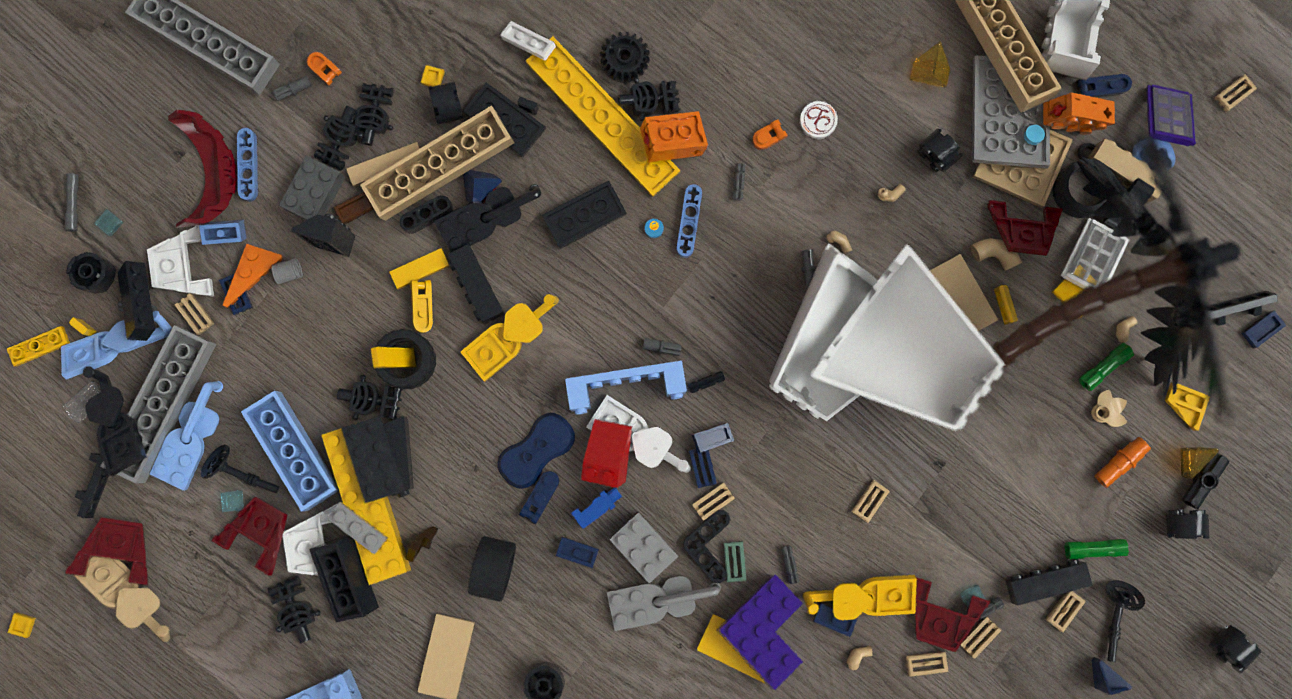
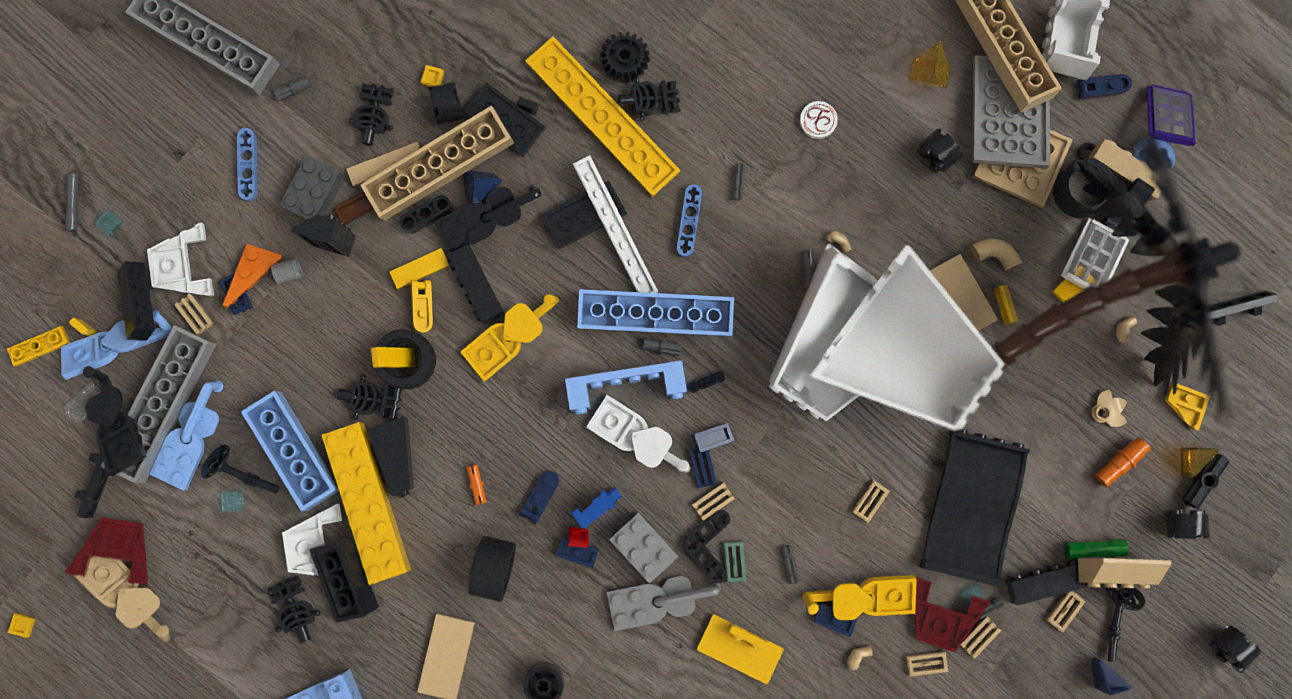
(91, 272): black brick -> none
(217, 164): dark red windscreen -> none
(222, 232): medium blue brick -> none
(260, 524): dark red wing -> none
(318, 63): orange plate -> none
(346, 120): black torso -> none
(357, 528): light grey plate -> none
(372, 459): black plate -> none
(423, 540): dark brown slope -> none
(476, 484): none -> orange pin
(524, 461): dark blue plate -> none
(528, 40): white plate -> none
(578, 537): none -> red tile
(607, 454): red slope -> none
(614, 226): none -> white tile
(654, 228): dark azure tile -> none
(655, 312): none -> light blue brick
(673, 136): orange piece -> none
(753, 632): dark purple piece -> none
(762, 138): orange plate -> none
(891, 196): tan arm -> none
(975, 507): none -> black panel
(1024, 234): dark red wing -> none
(1034, 134): medium azure tile -> none
(1078, 113): orange piece -> none
(1117, 357): green axle -> none
(1121, 571): none -> tan slope
(1224, 102): tan tile -> none
(1263, 329): dark blue tile -> none

